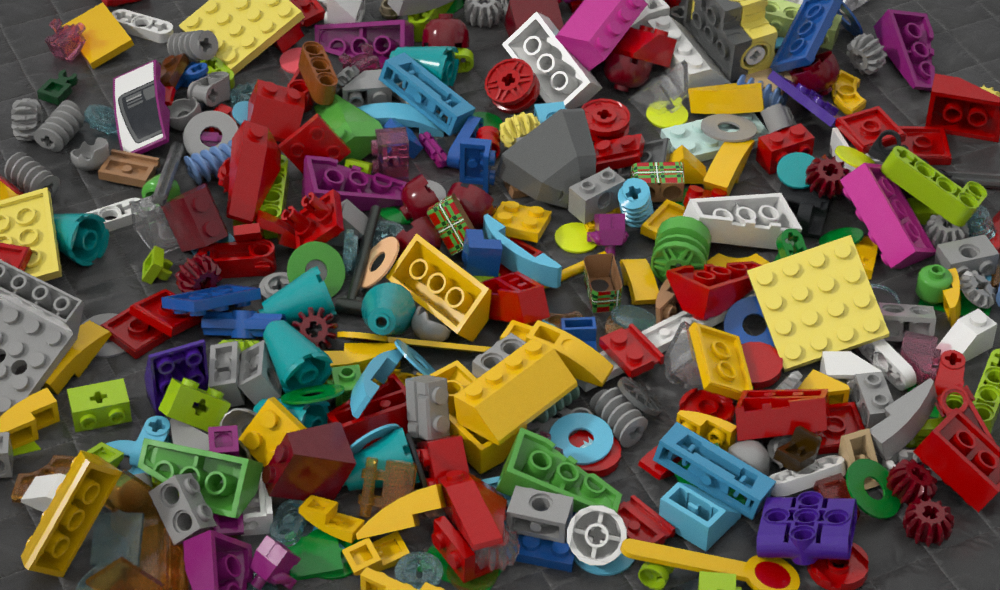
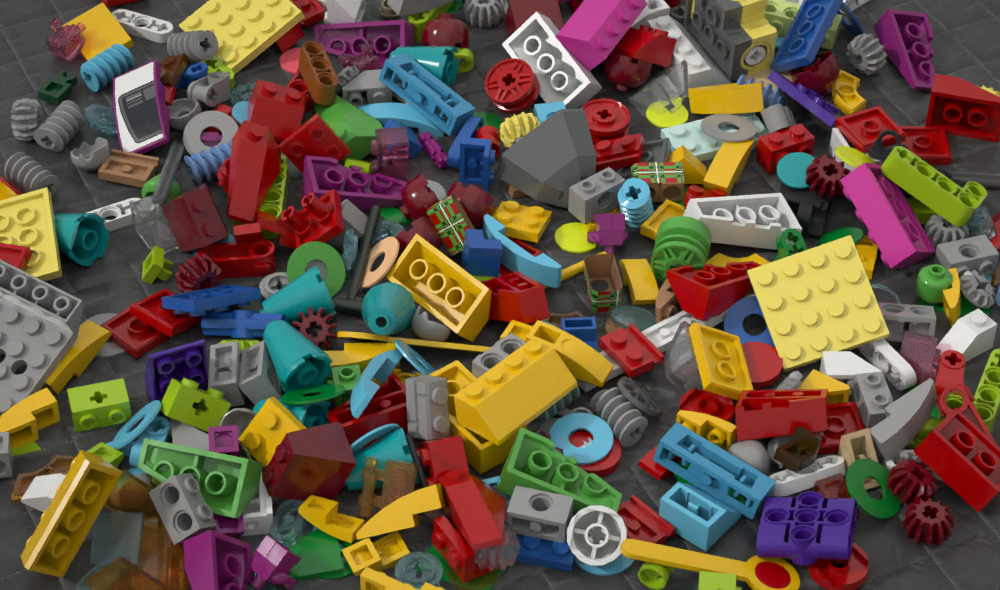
(106, 66): none -> medium azure piece
(148, 412): none -> medium azure gear

